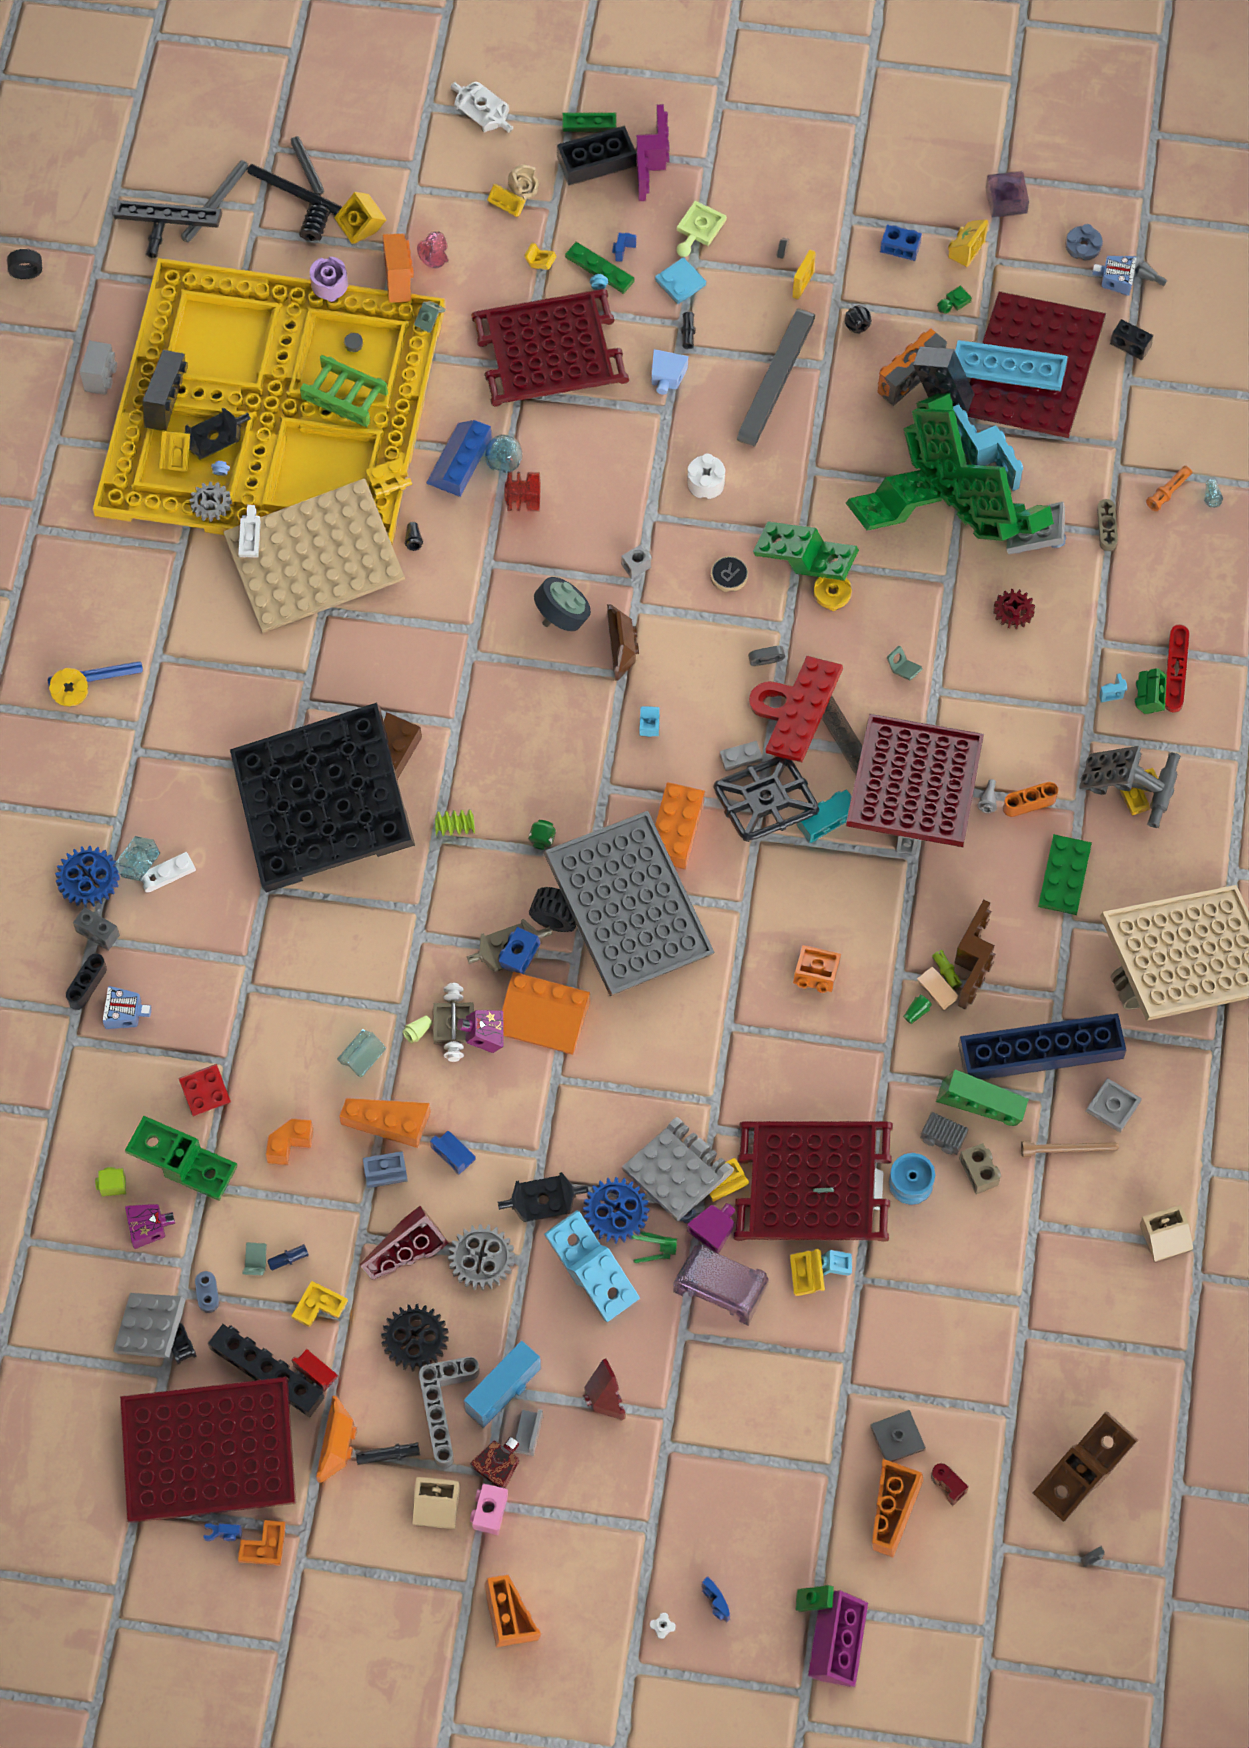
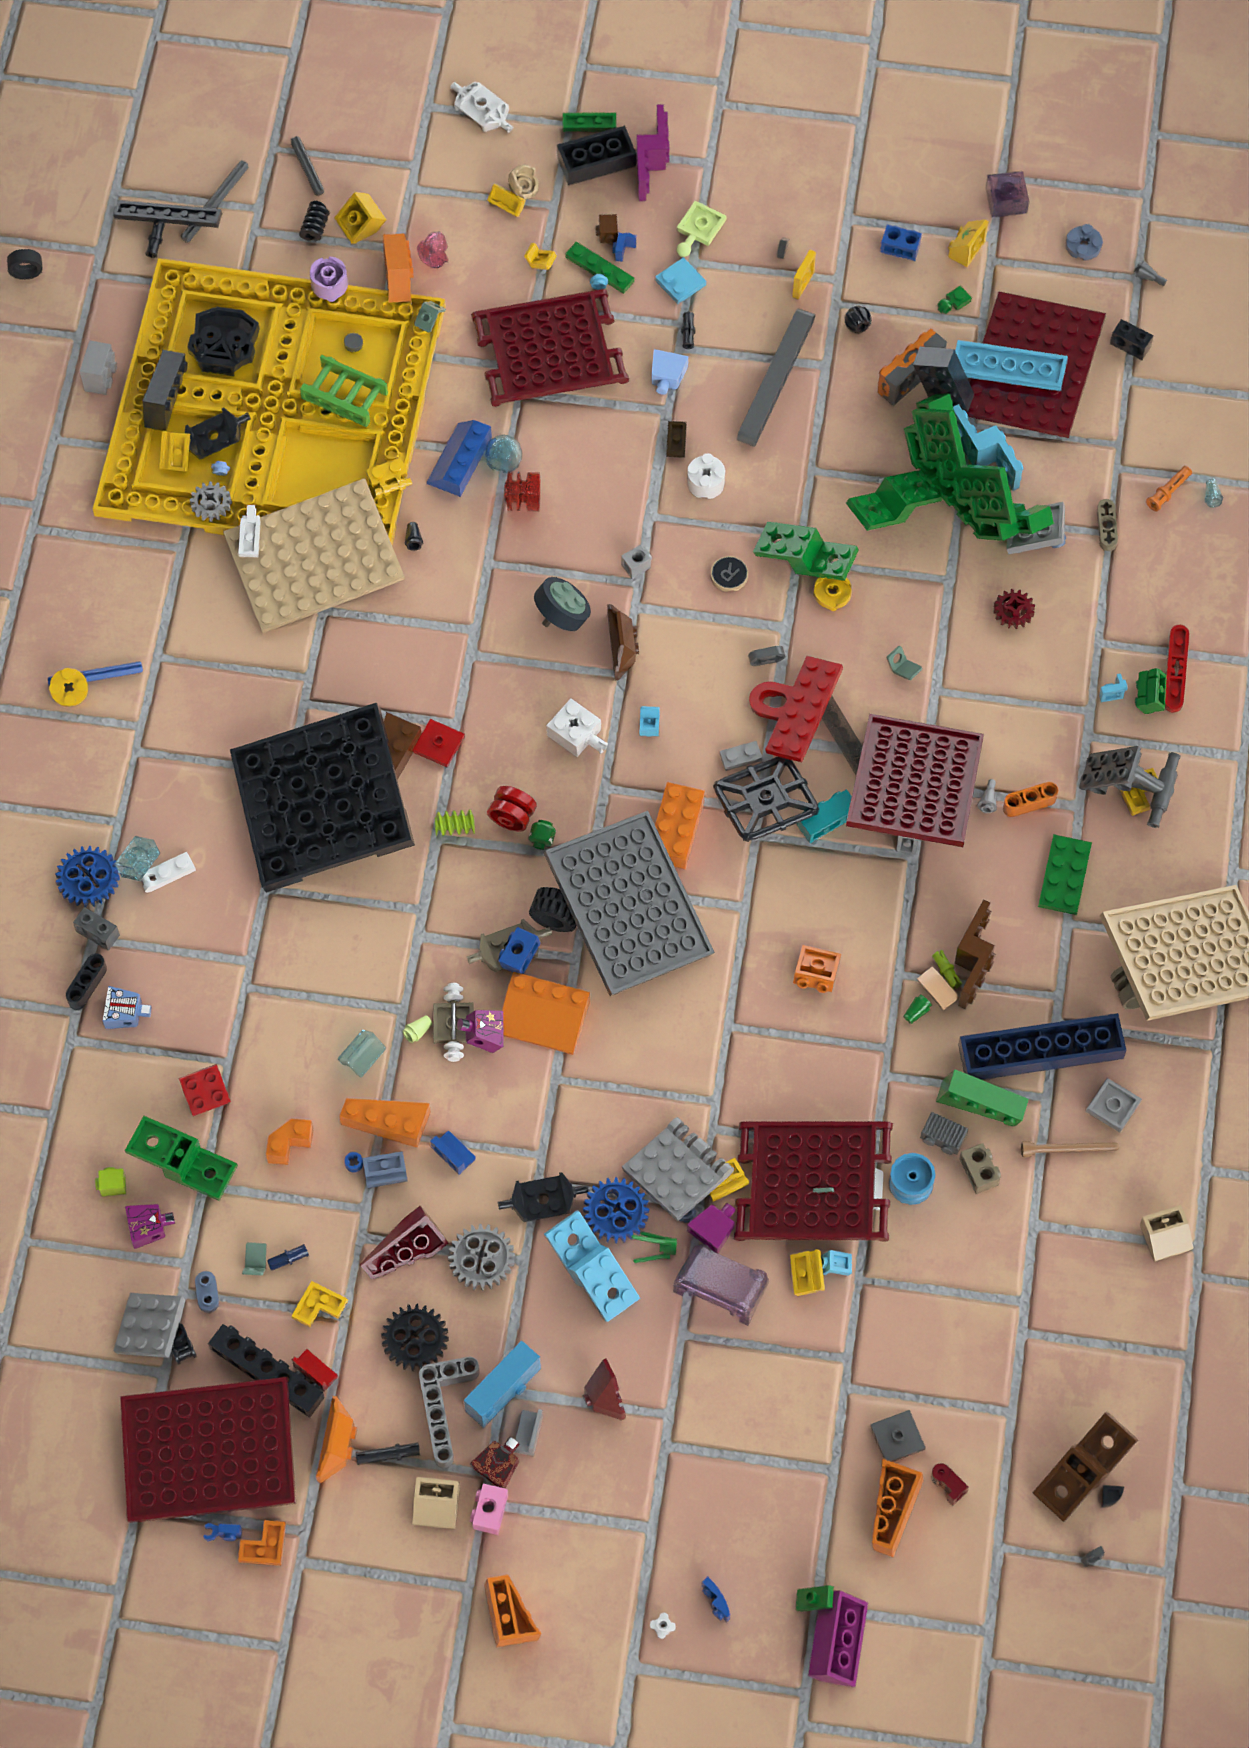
(221, 352): none -> black brick
(291, 188): black axle -> none
(352, 1155): none -> blue bush
(438, 743): none -> red plate
(511, 808): none -> red wheel
(575, 729): none -> white brick
(607, 228): none -> reddish brown brick
(676, 439): none -> dark brown plate
(1111, 1495): none -> black tile
(1117, 273): torso -> none

